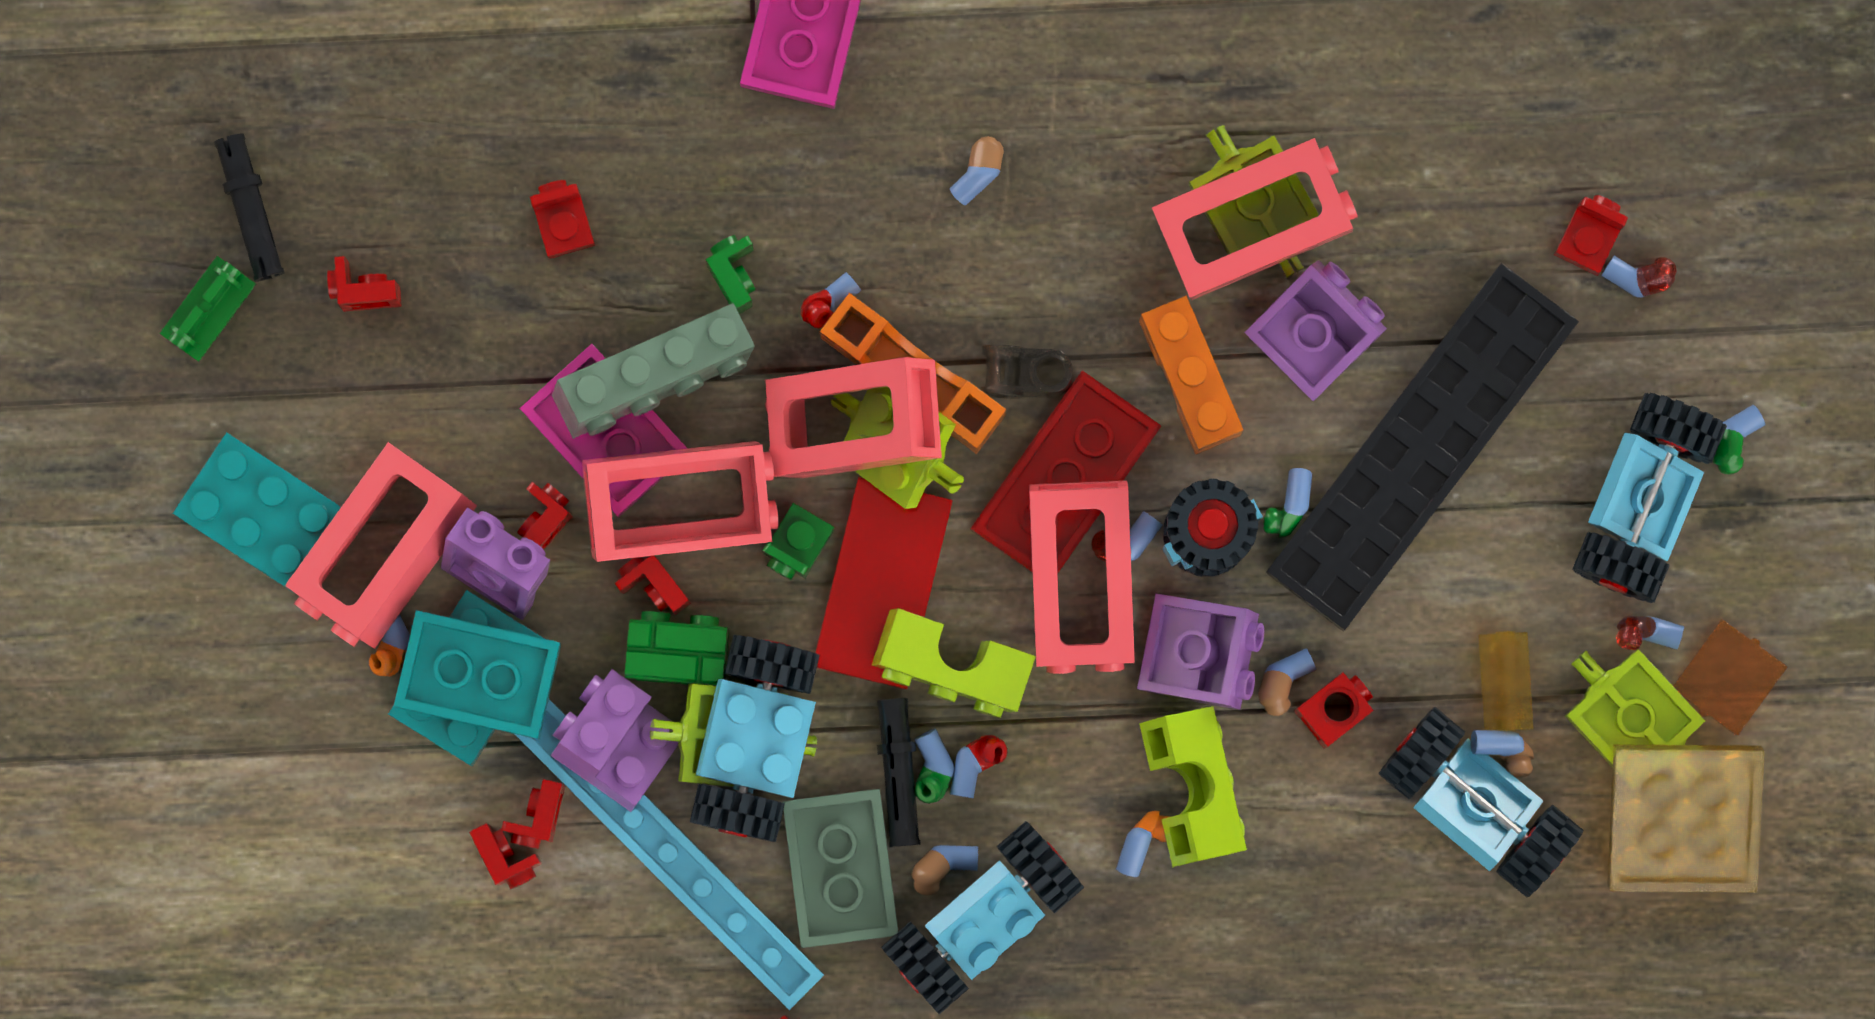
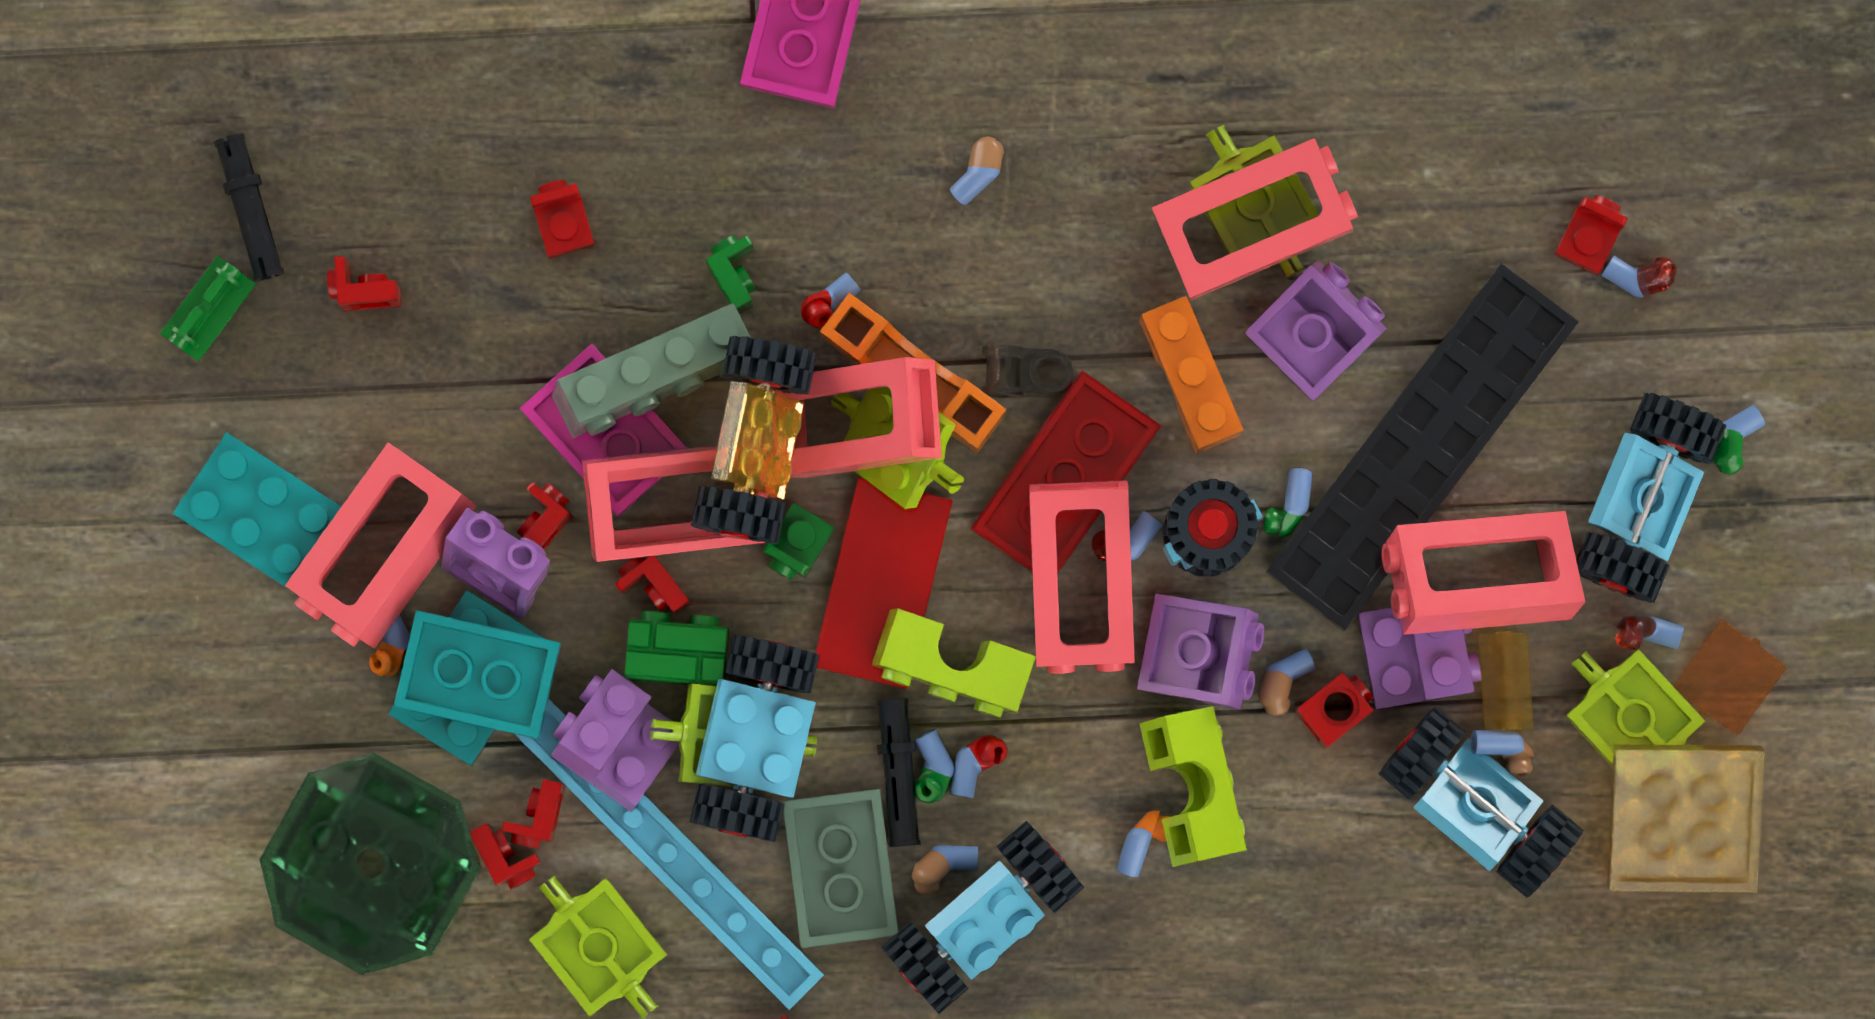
(317, 874): none -> clear green piece
(598, 947): none -> lime plate
(755, 439): none -> plate
(1414, 665): none -> medium lavender plate
(1437, 611): none -> coral piece

